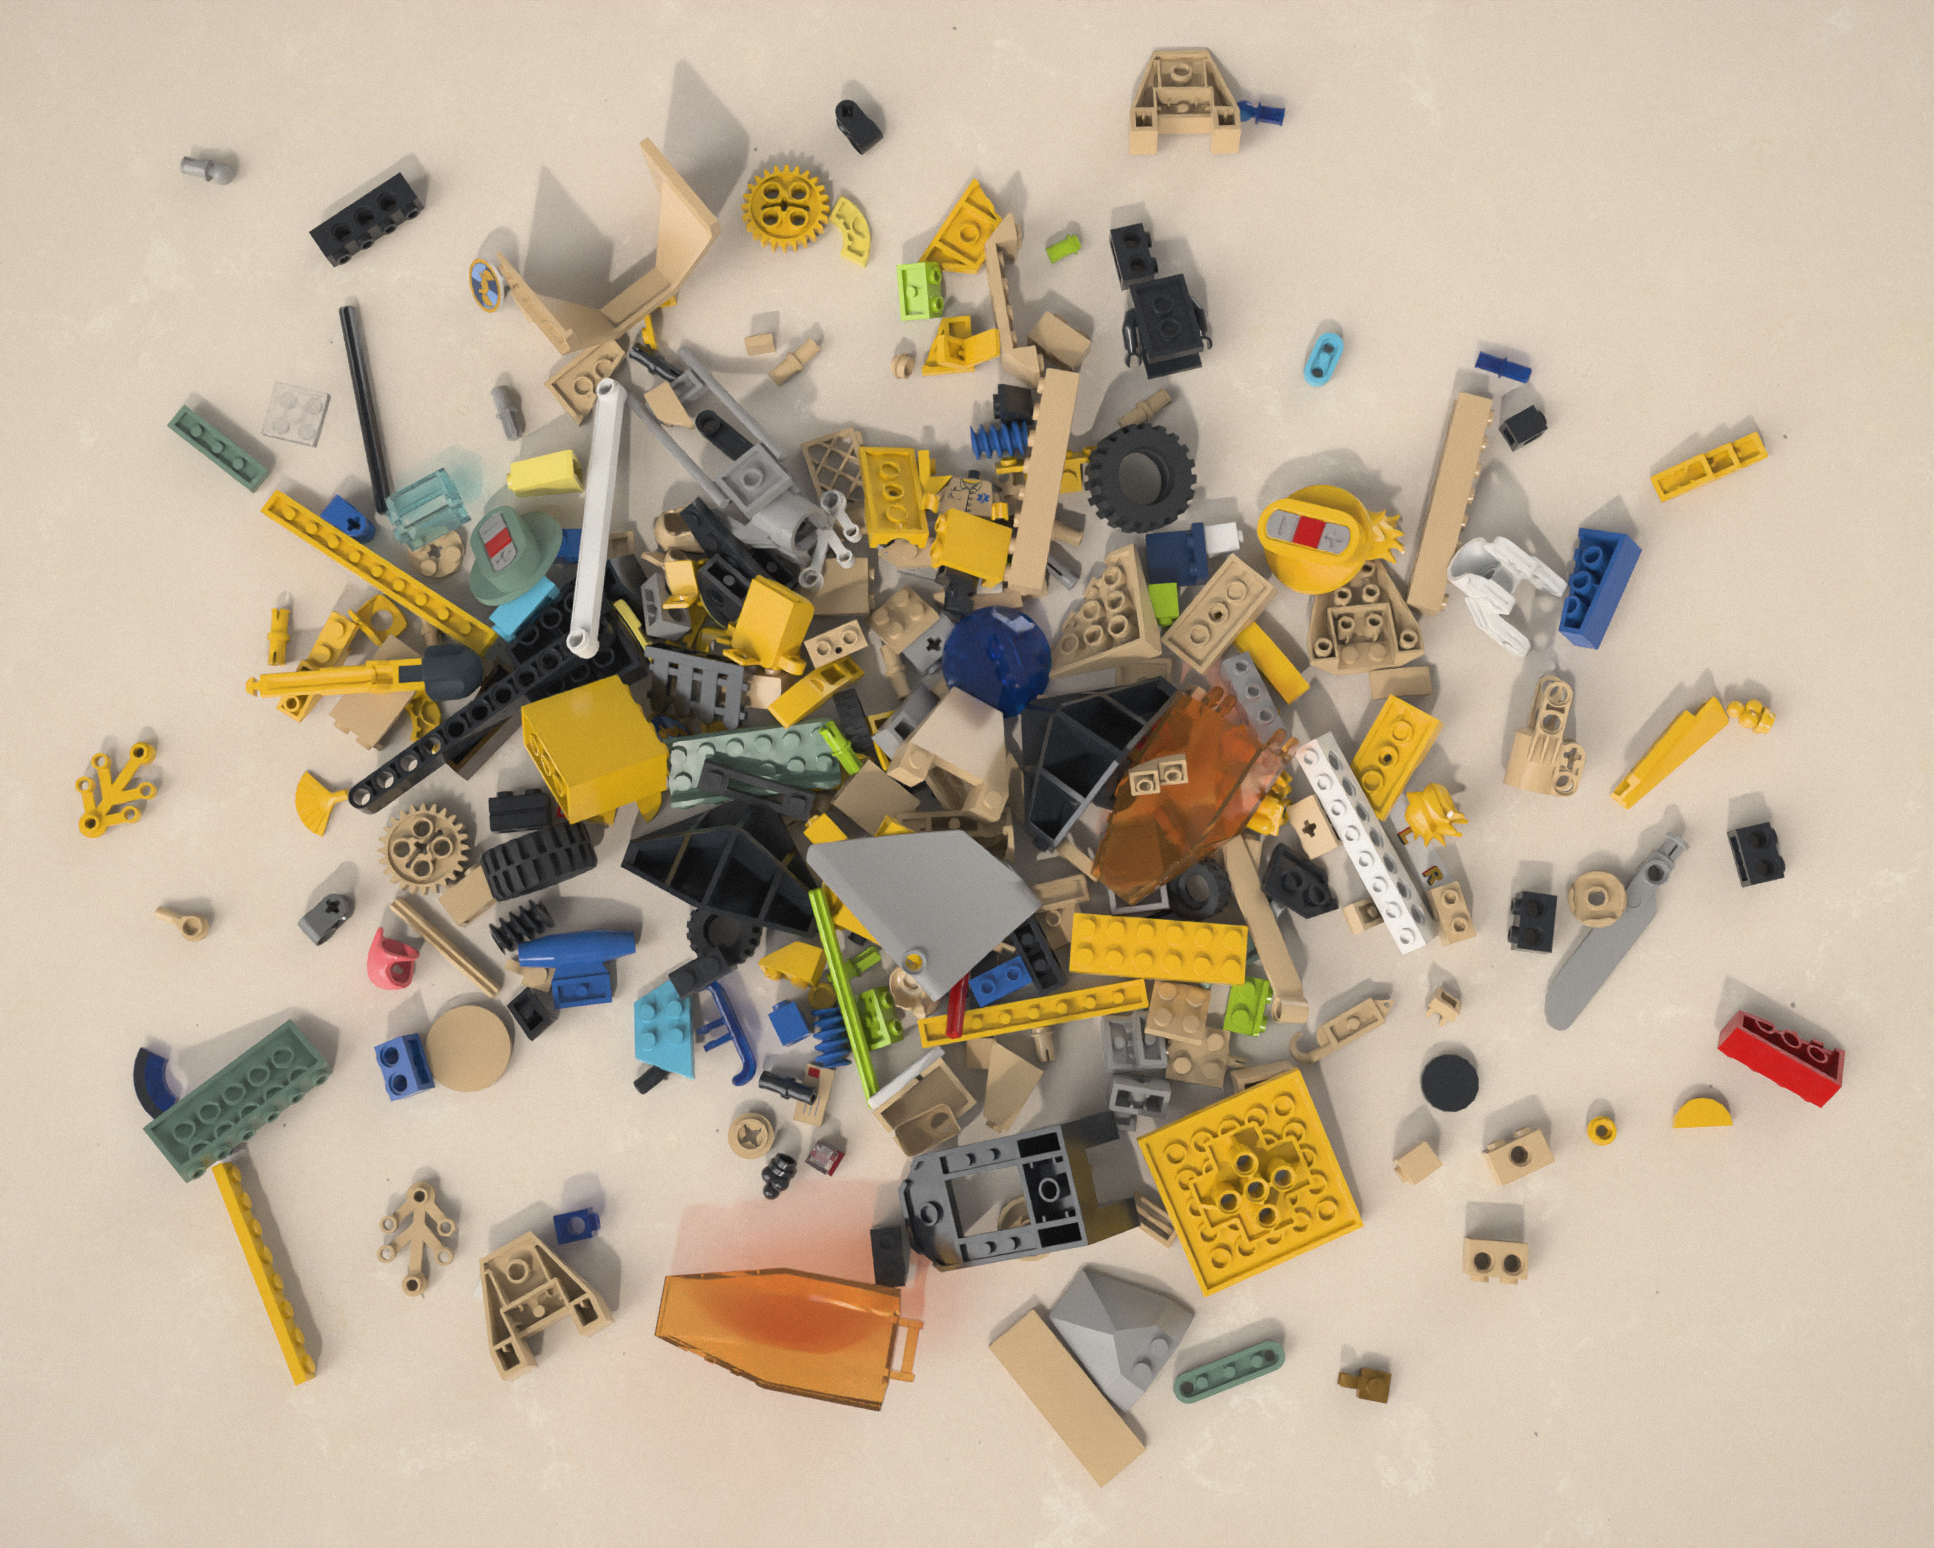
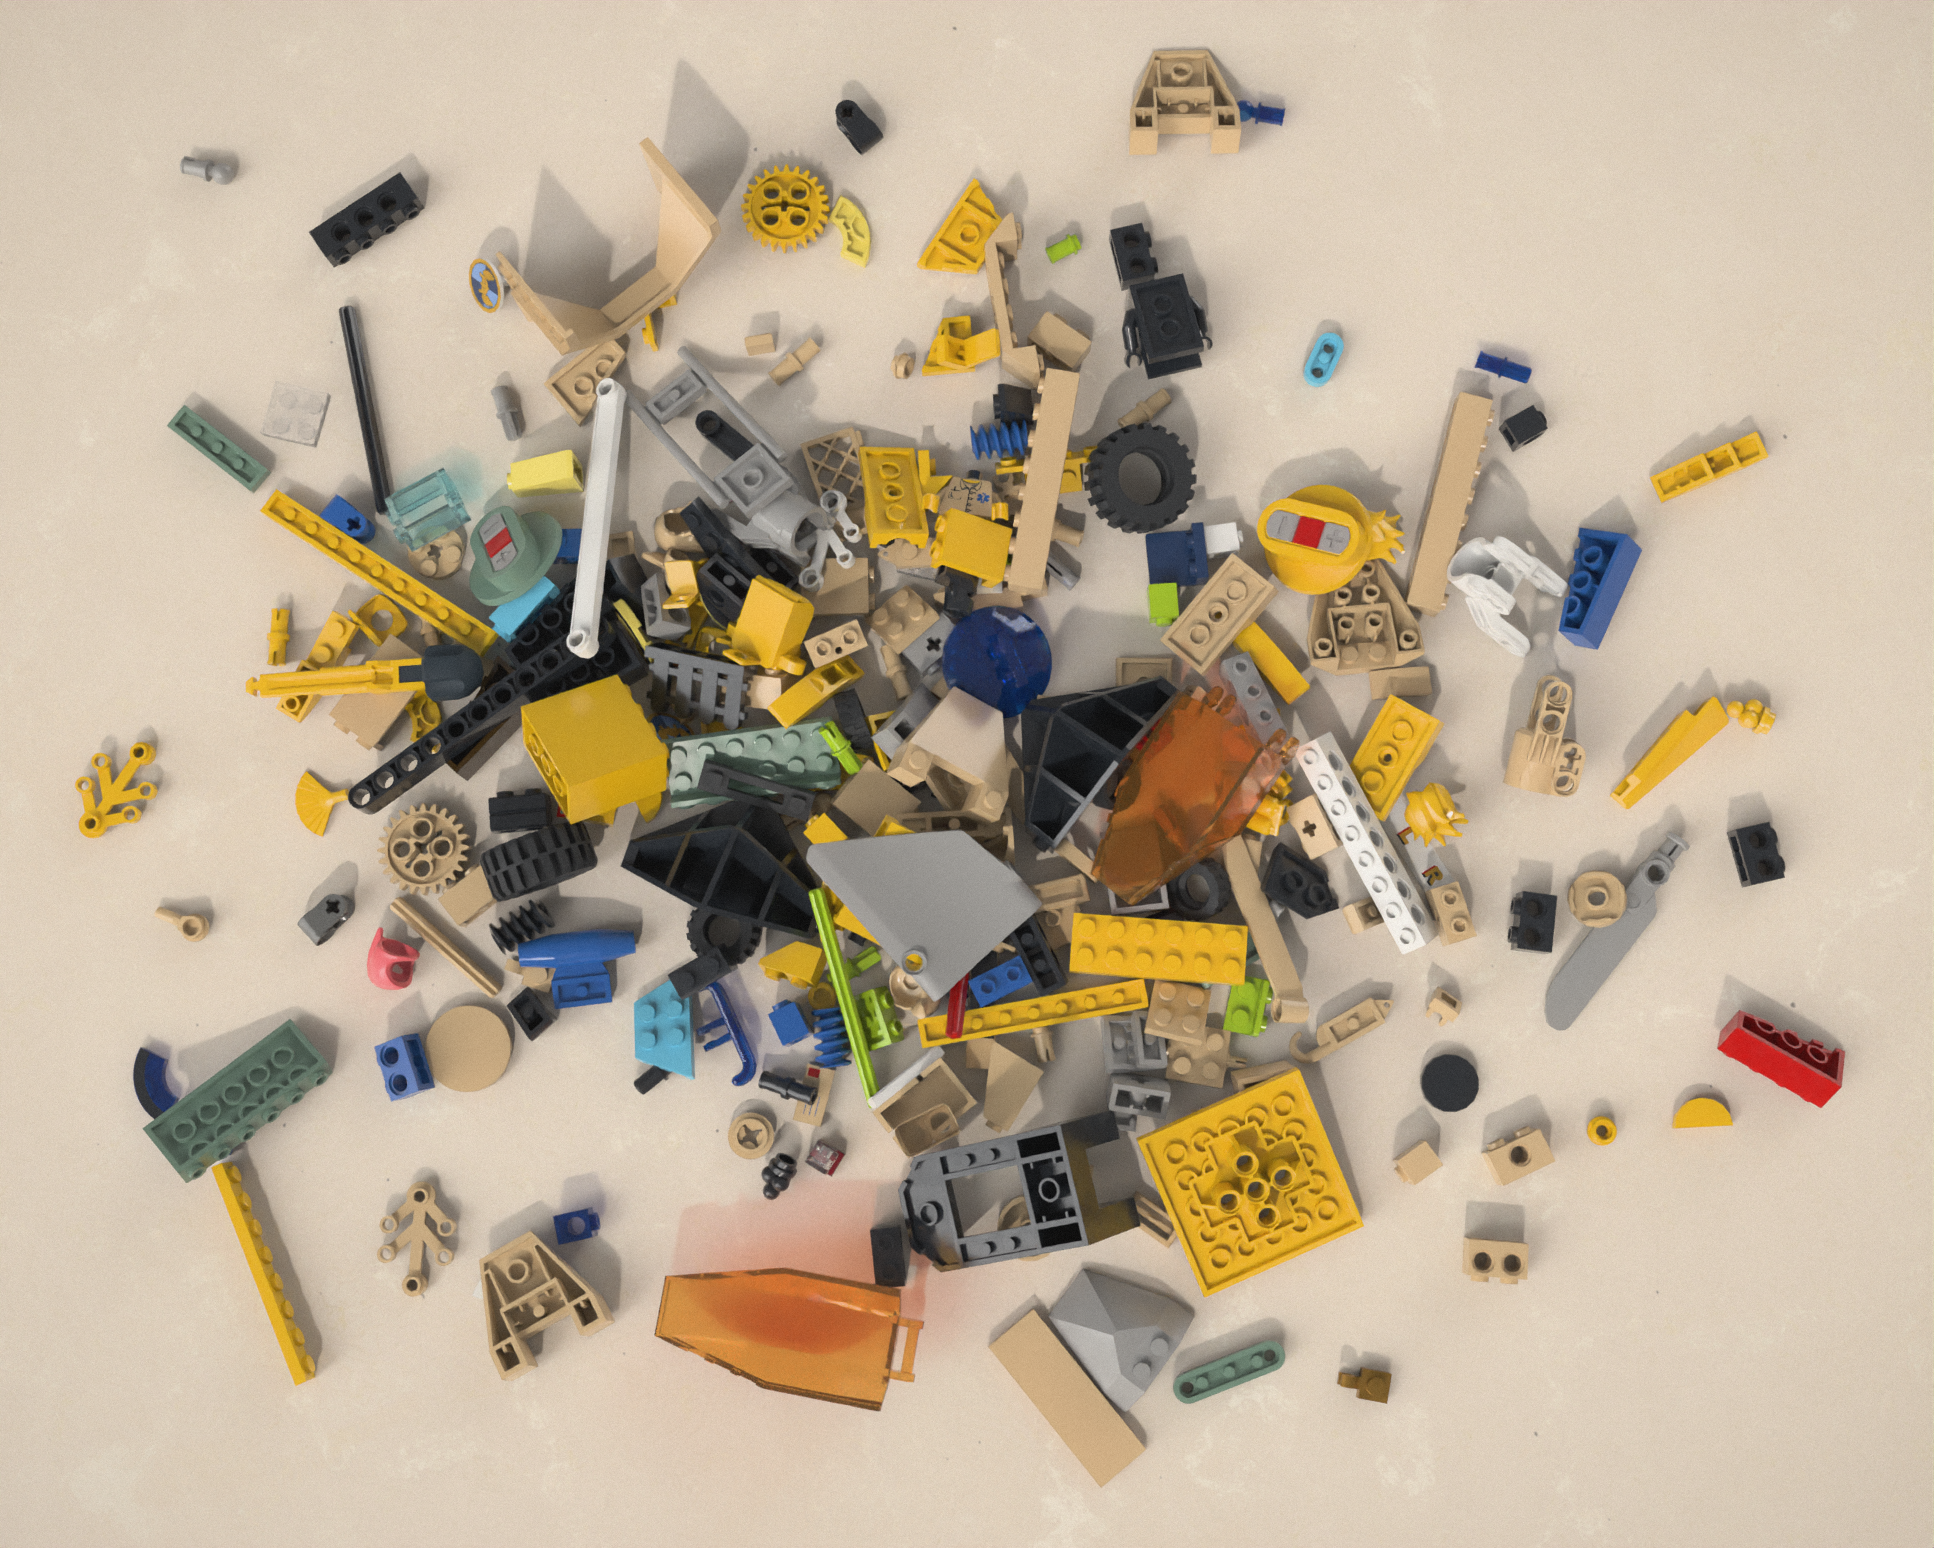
(654, 363): black pin -> none
(668, 407): tan slope -> none
(920, 291): lime bracket -> none
(1113, 623): tan slope -> none
(1150, 775): tan slope -> none

